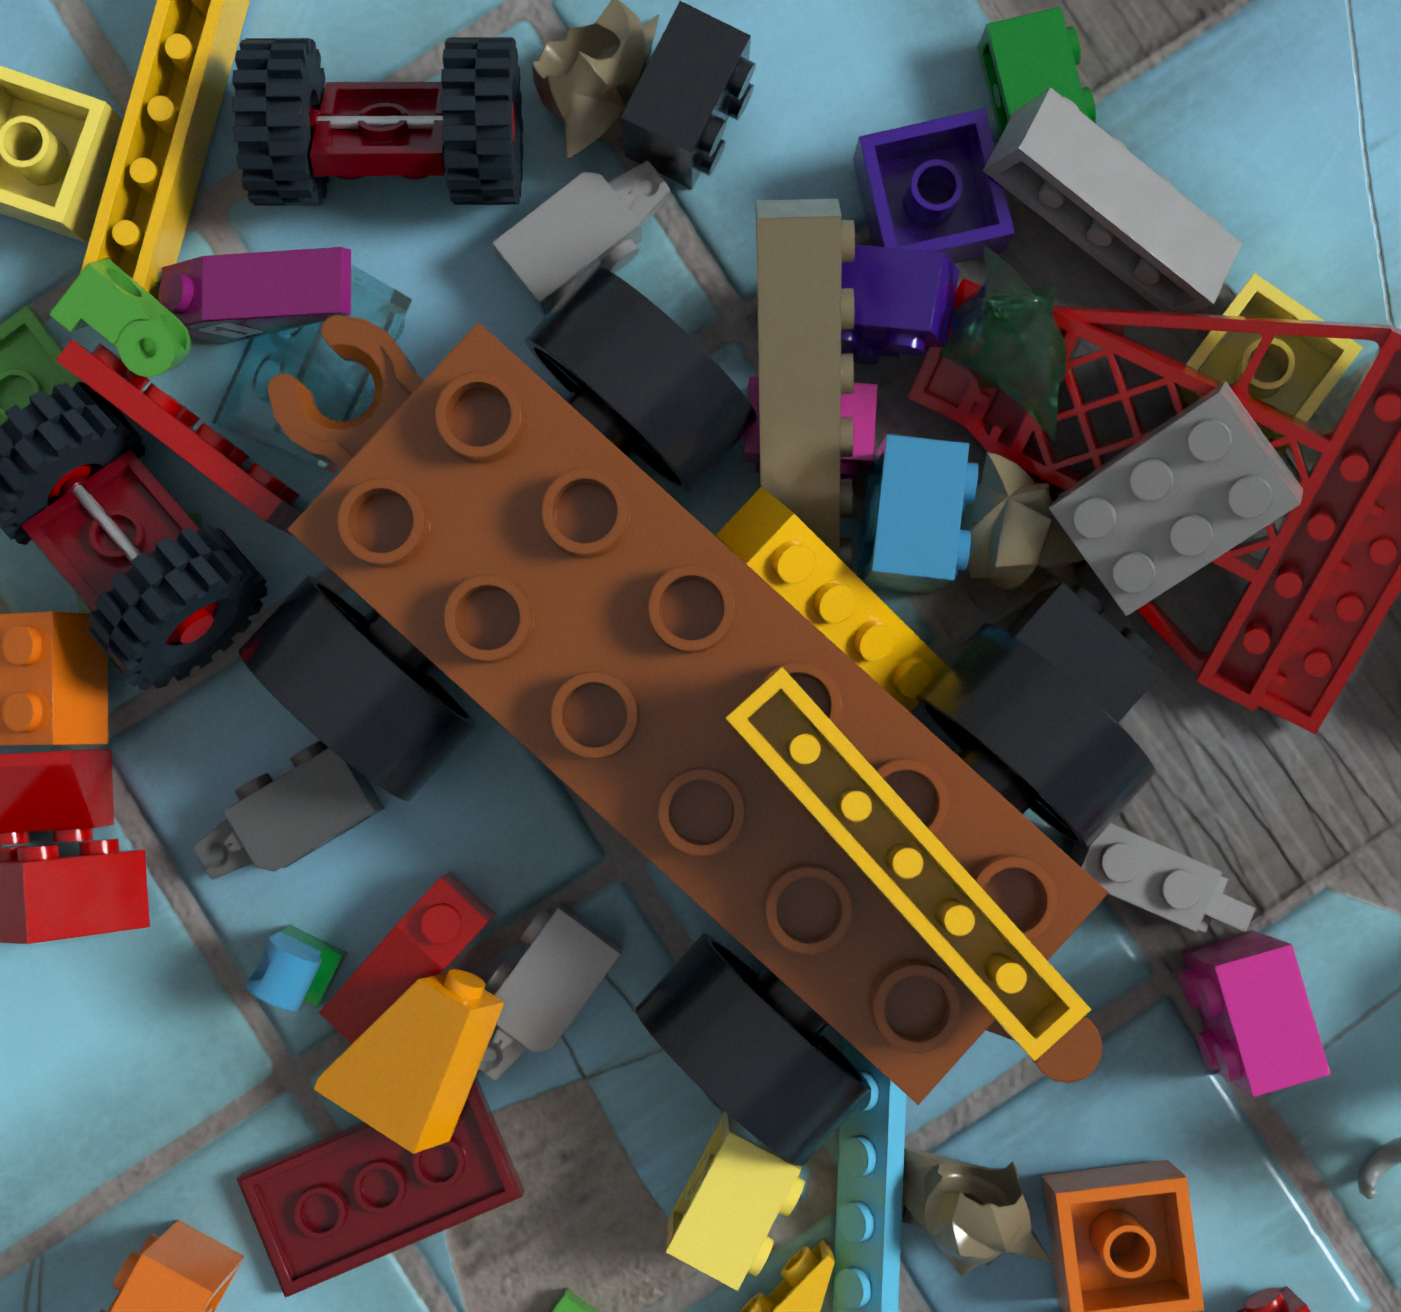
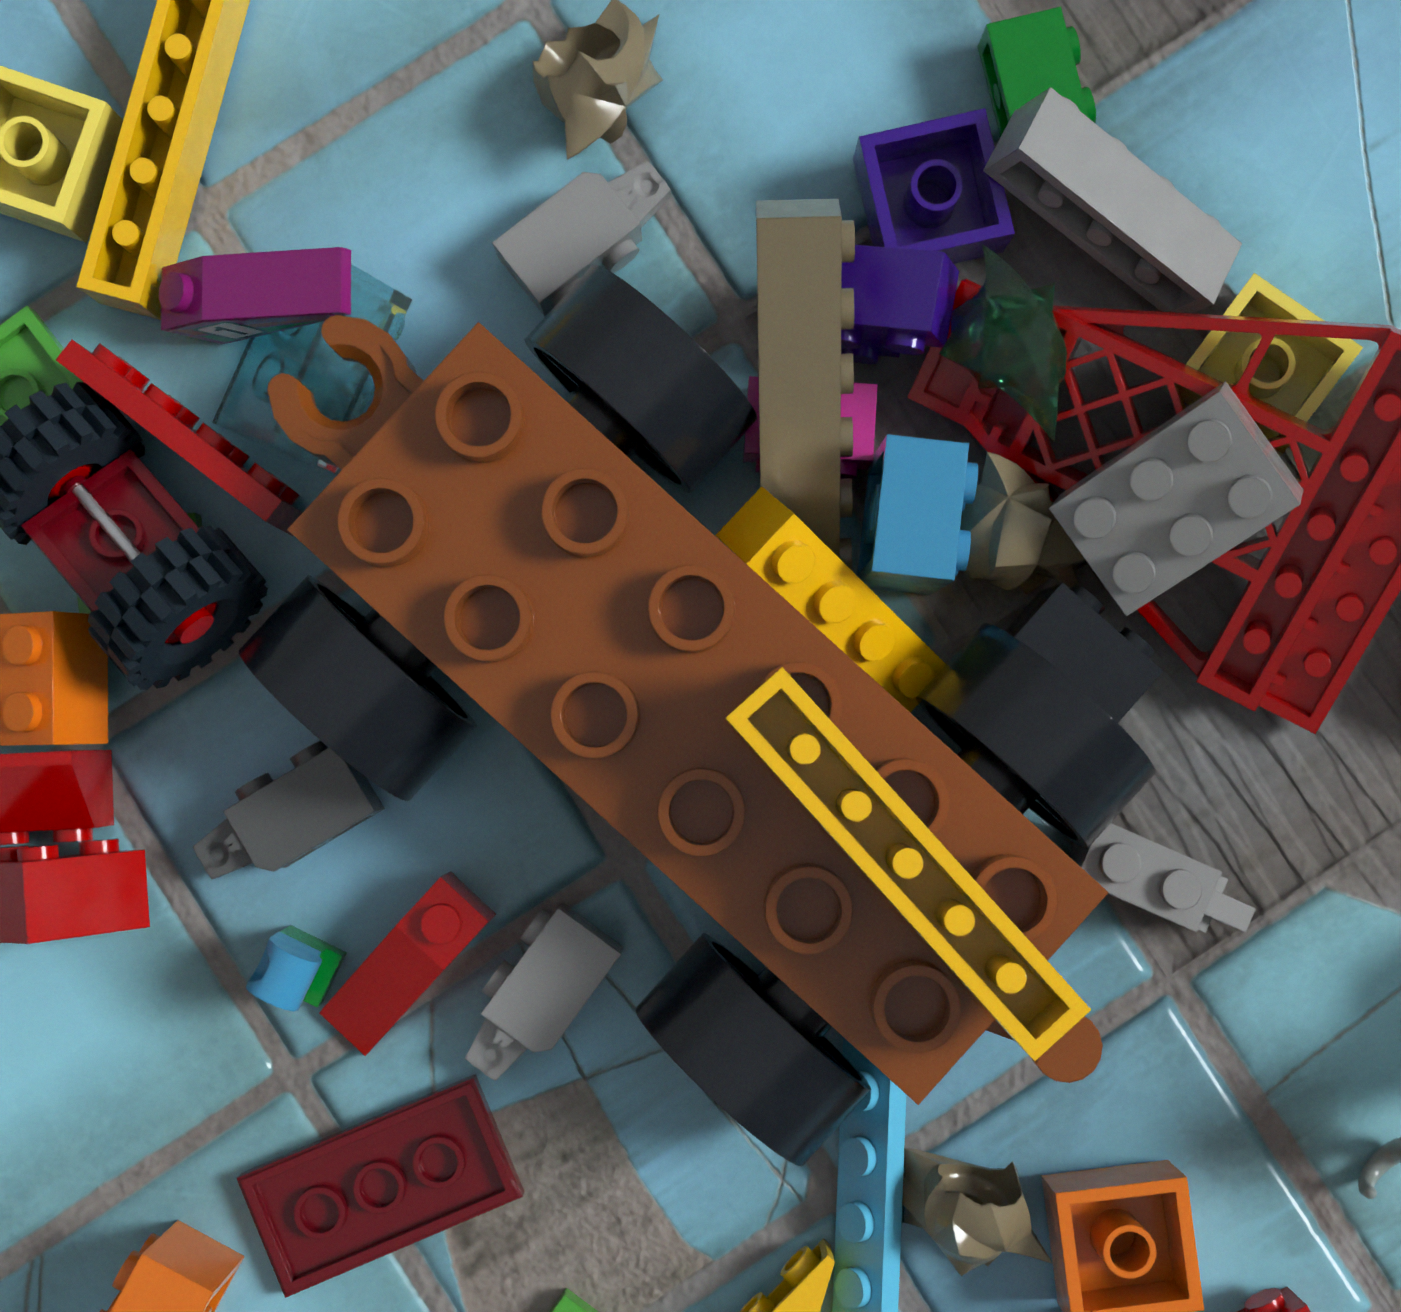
(127, 316): bright green leg -> none
(301, 134): black plate -> none
(417, 1060): light orange slope -> none
(688, 95): black brick -> none
(731, 1205): light yellow brick -> none
(1253, 1013): dark pink brick -> none

